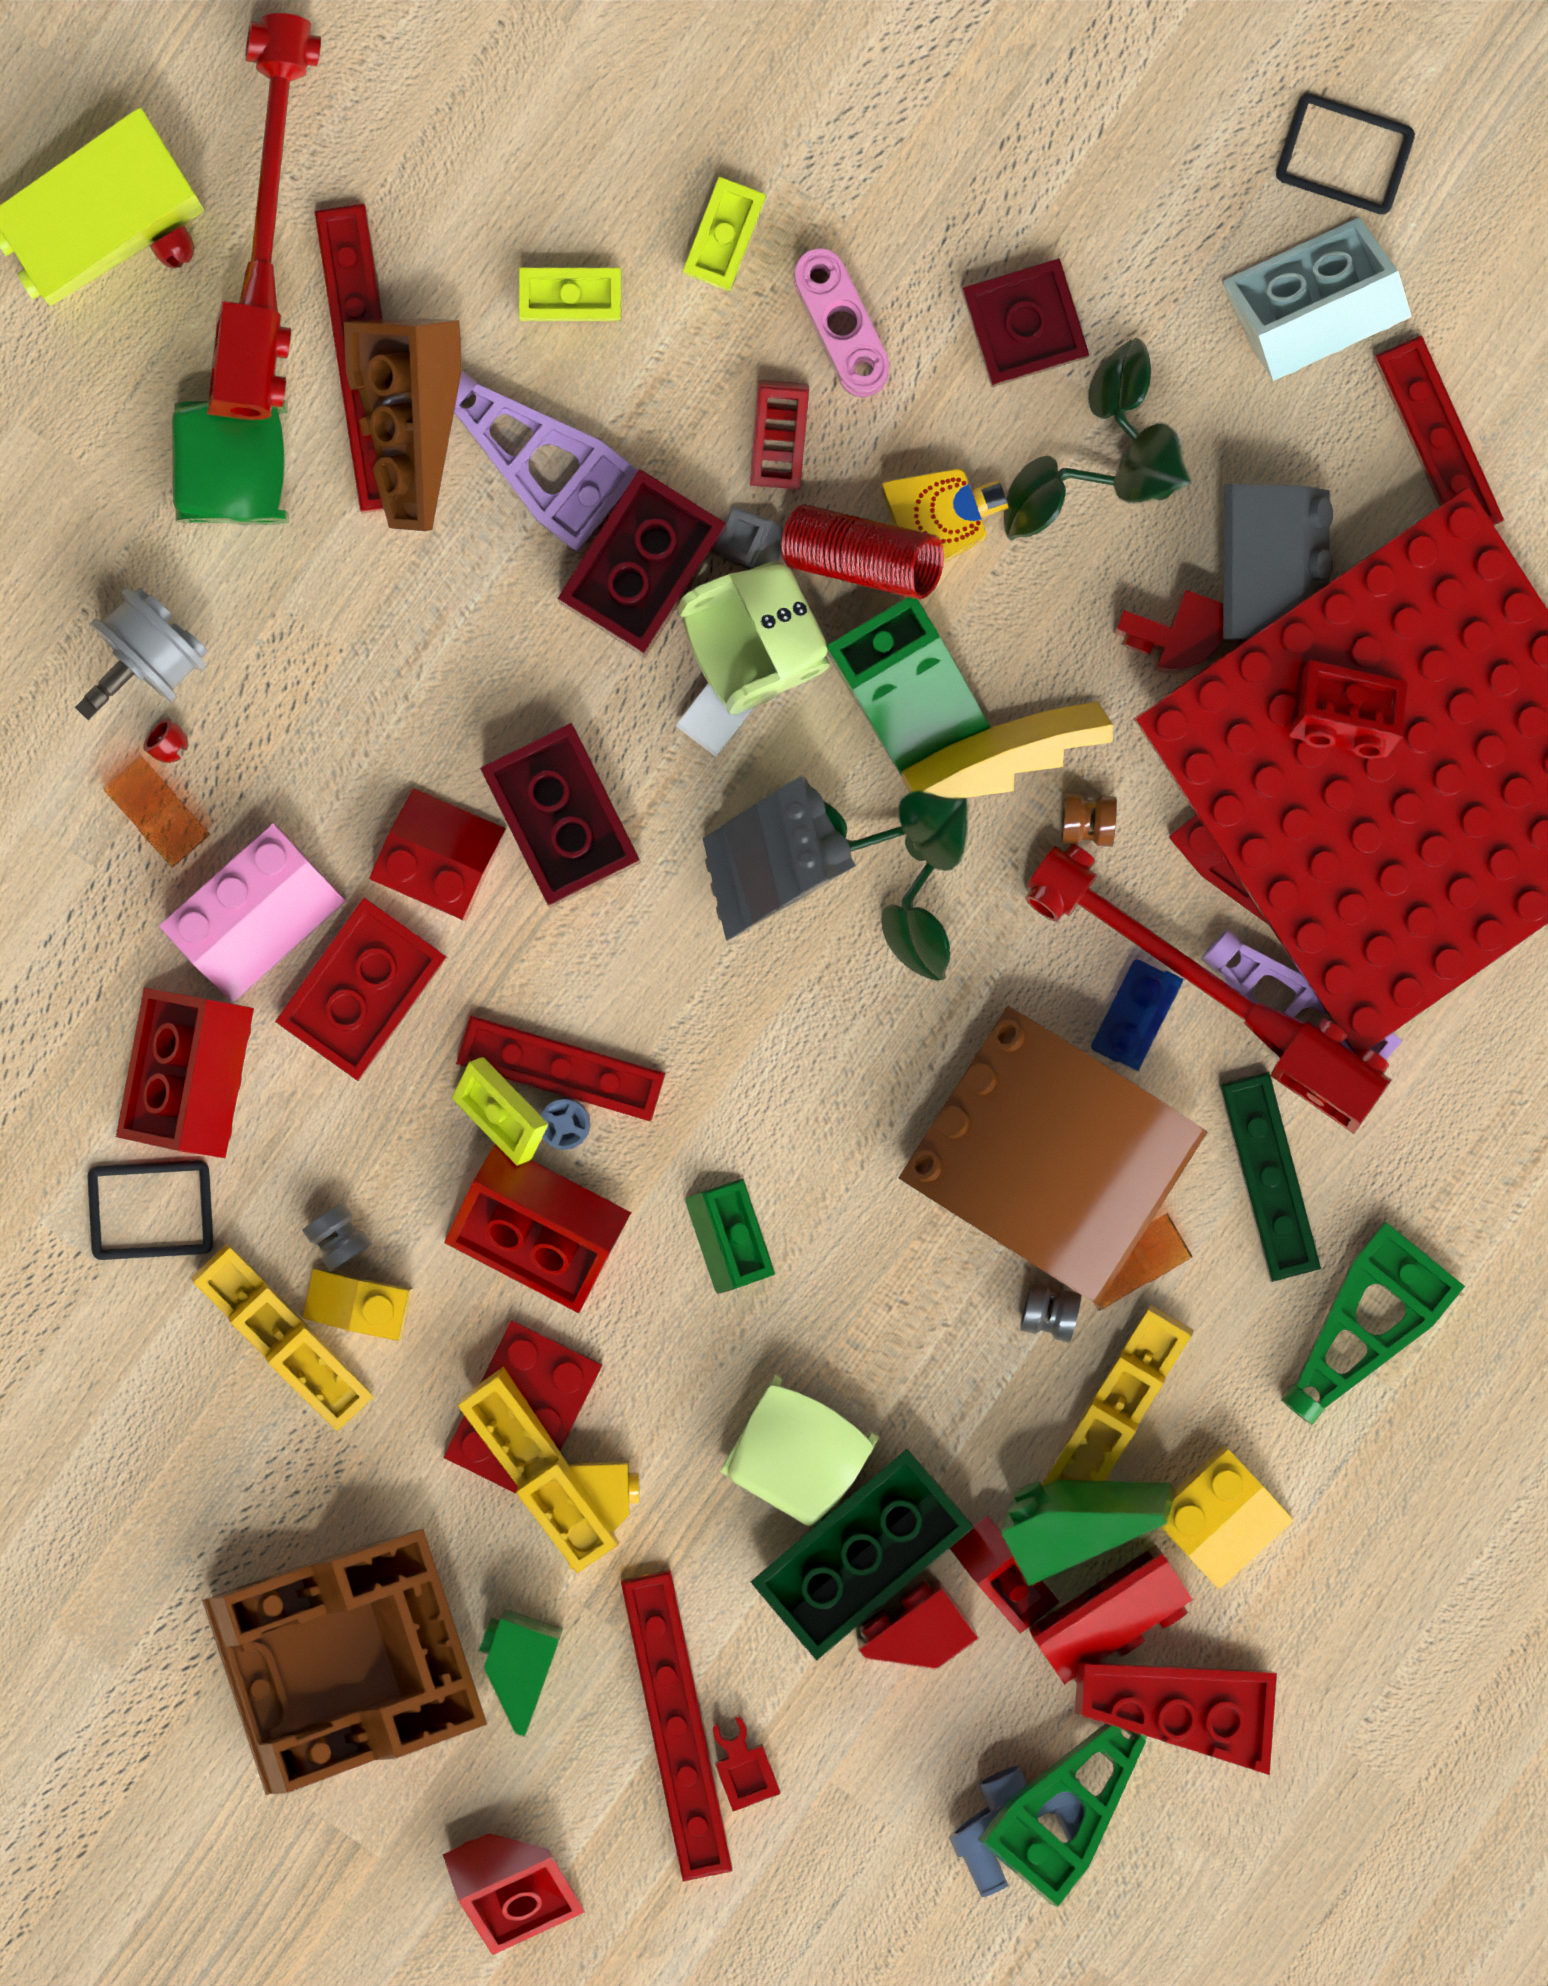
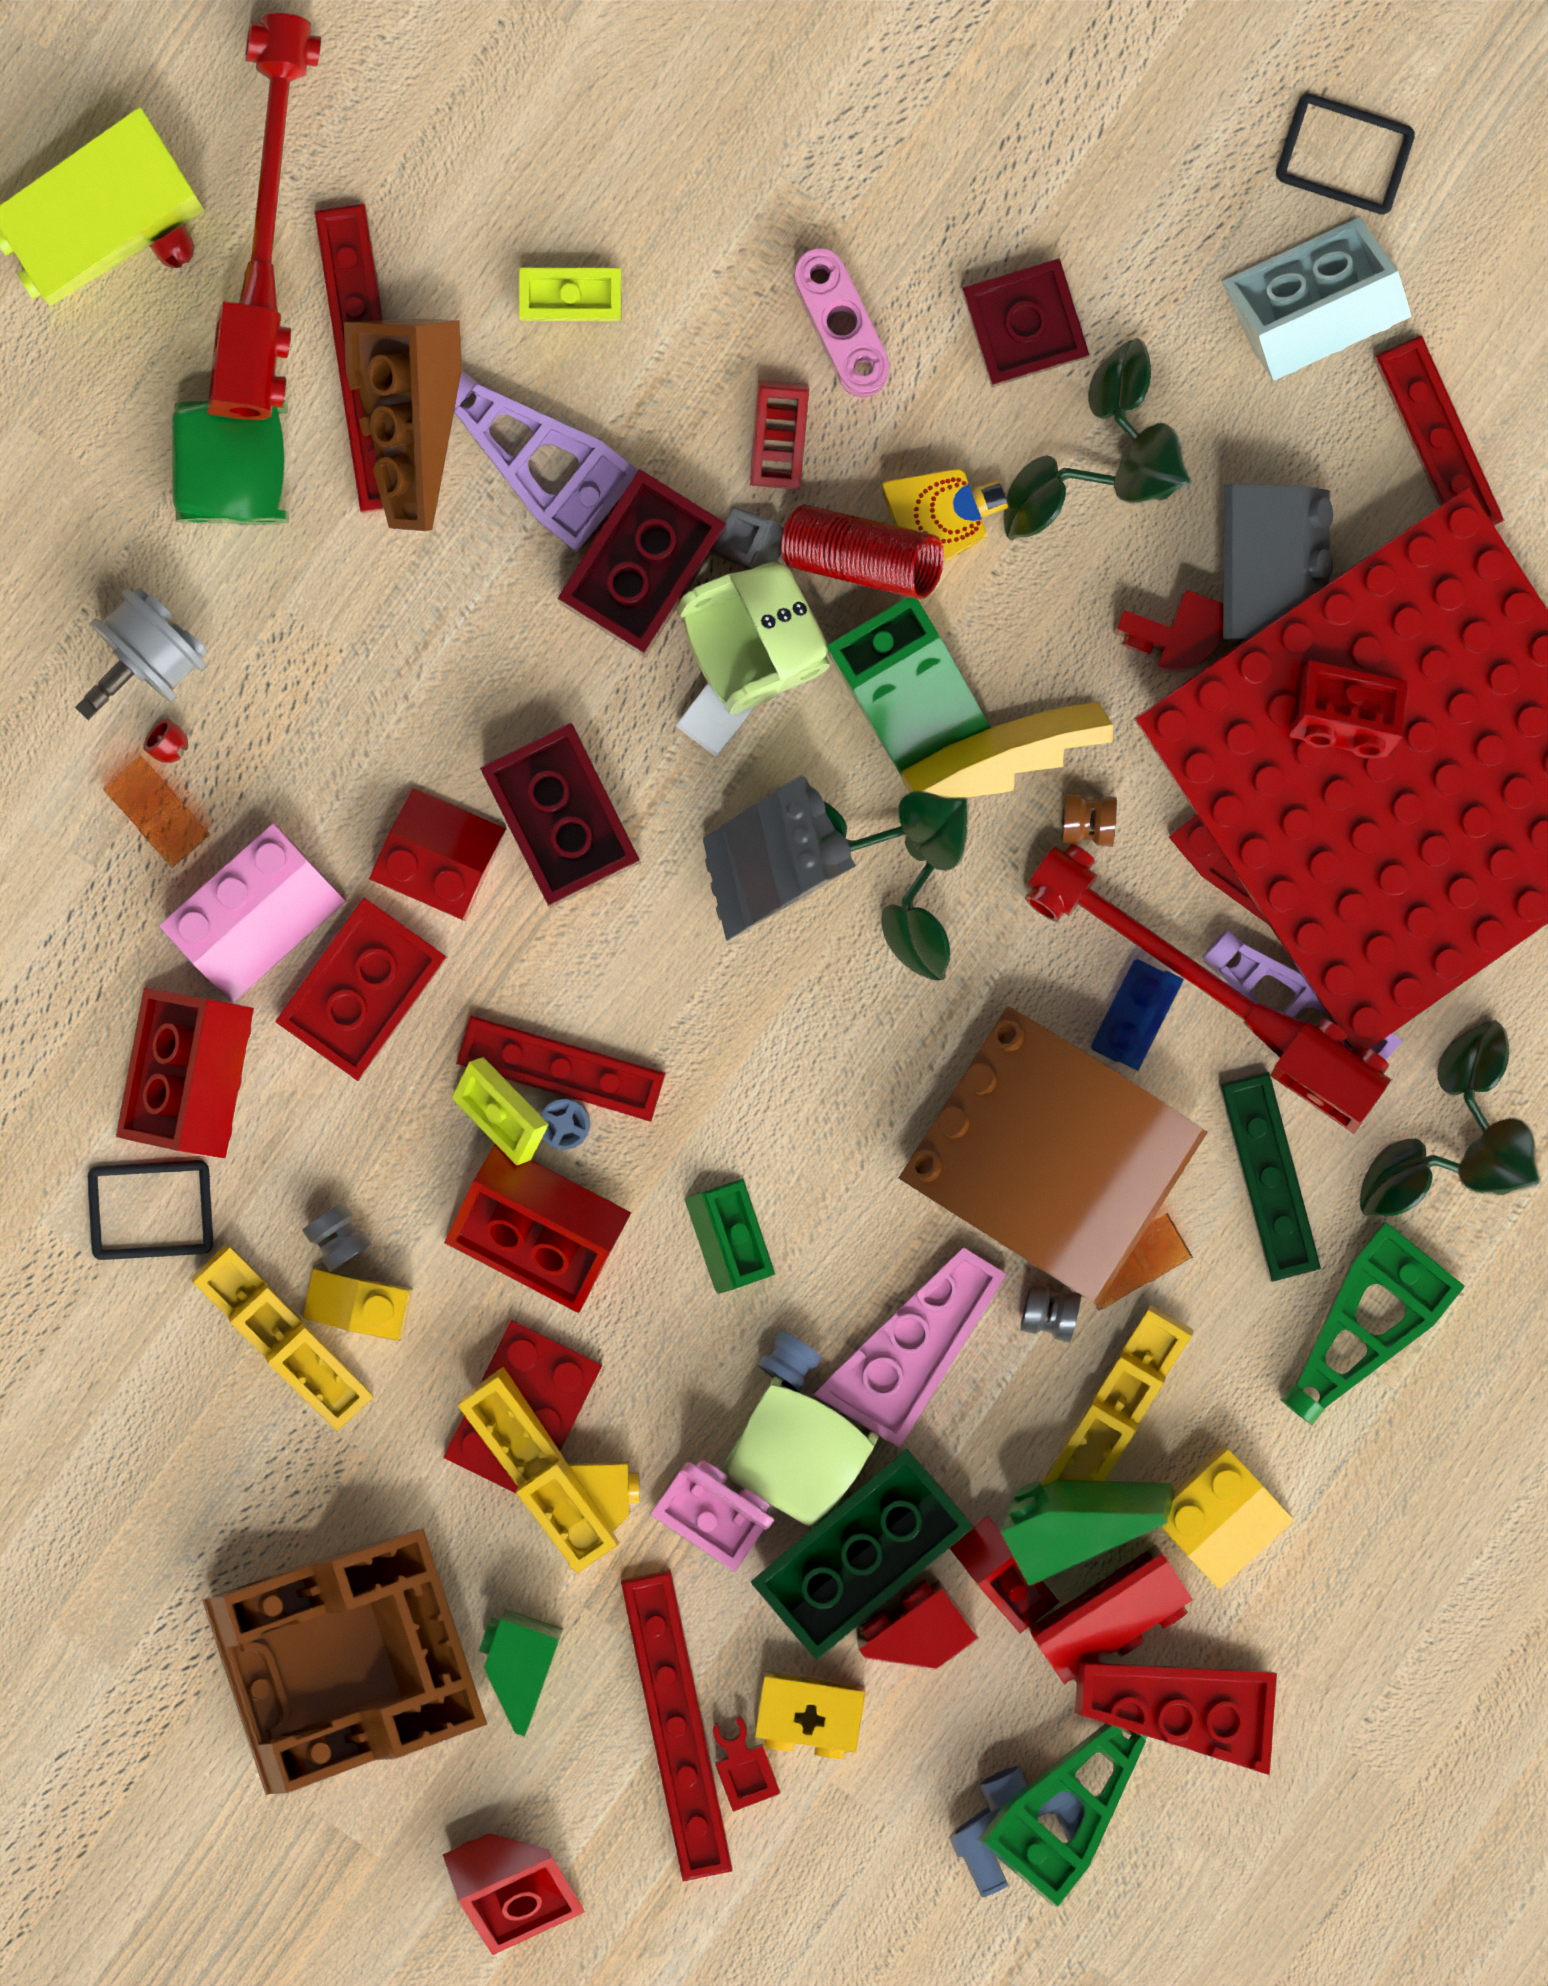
(712, 1514): none -> bright pink bracket
(724, 234): neon yellow plate -> none
(790, 1361): none -> sand blue wheel
(835, 1701): none -> yellow brick
(909, 1355): none -> bright pink wing
(1492, 1165): none -> dark green plant

